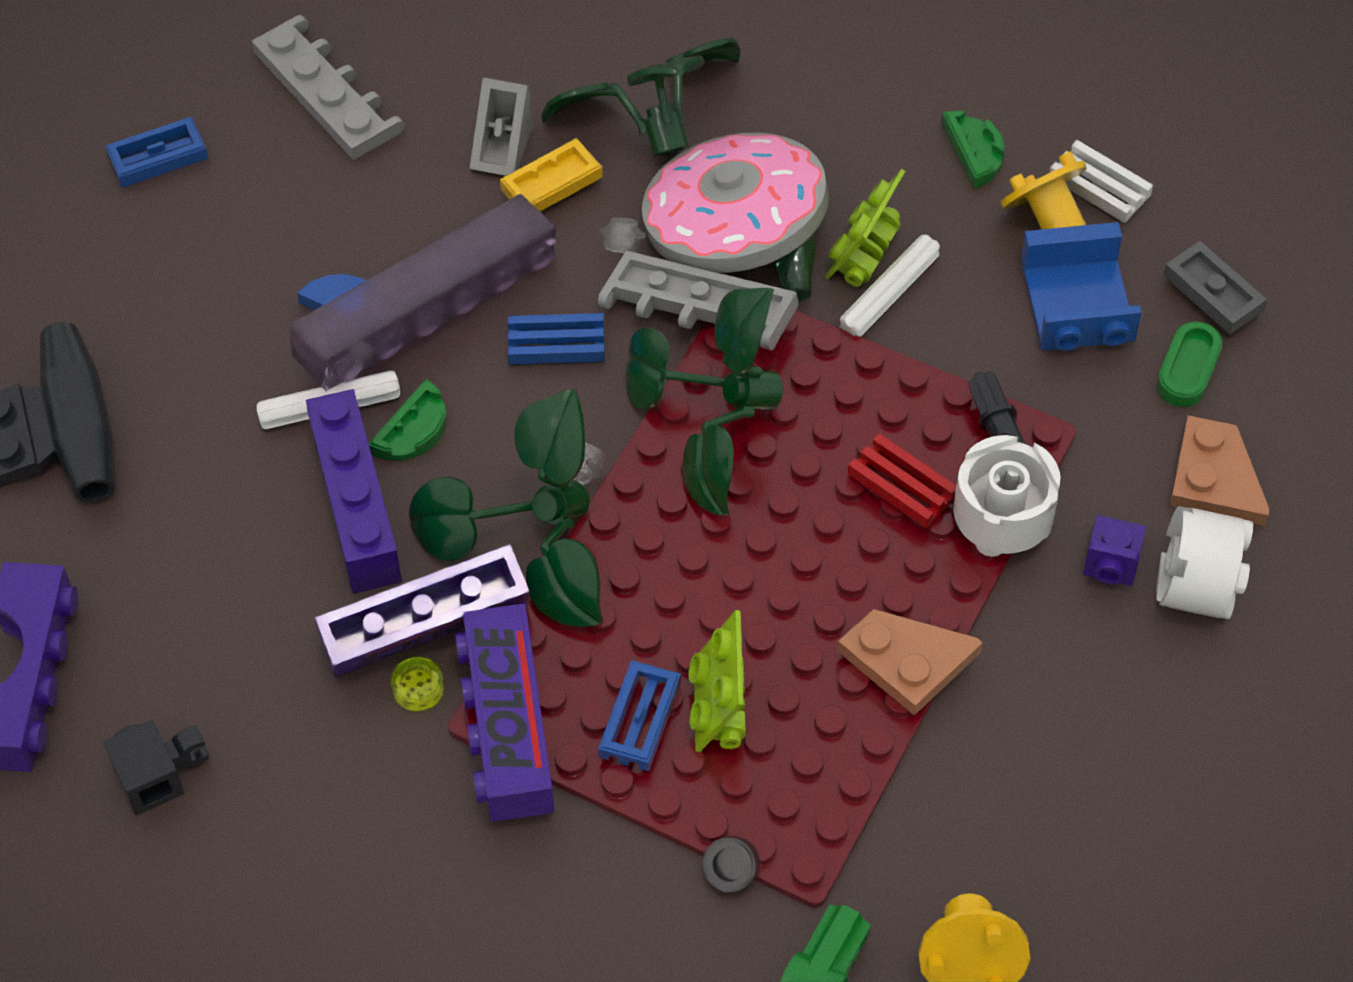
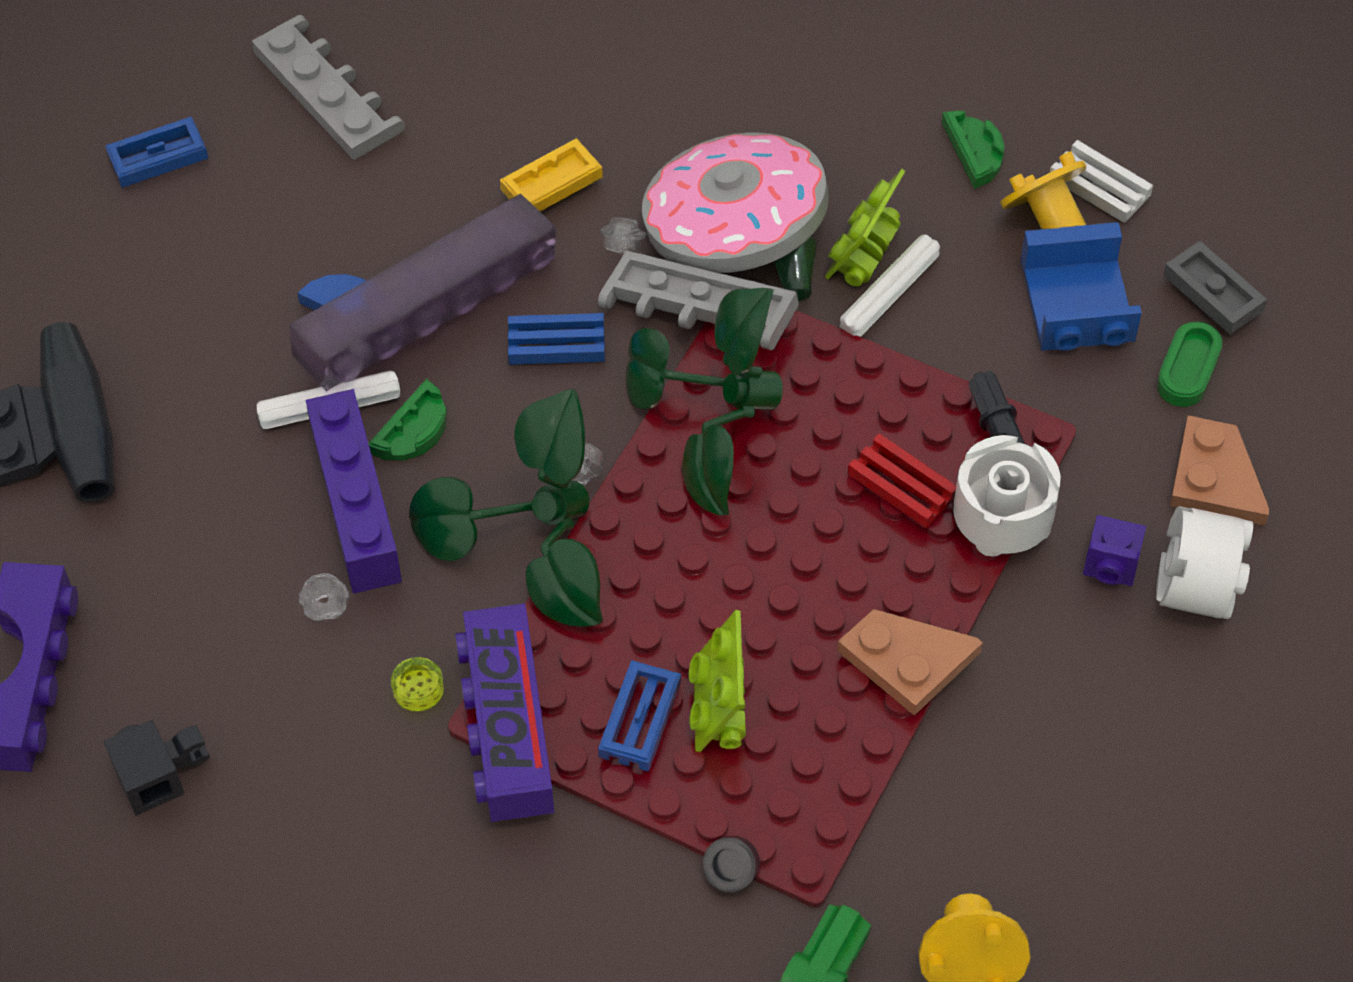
(319, 587): none -> clear plate
(419, 610): brick -> none
(501, 127): light grey slope -> none
(663, 121): dark green plant -> none

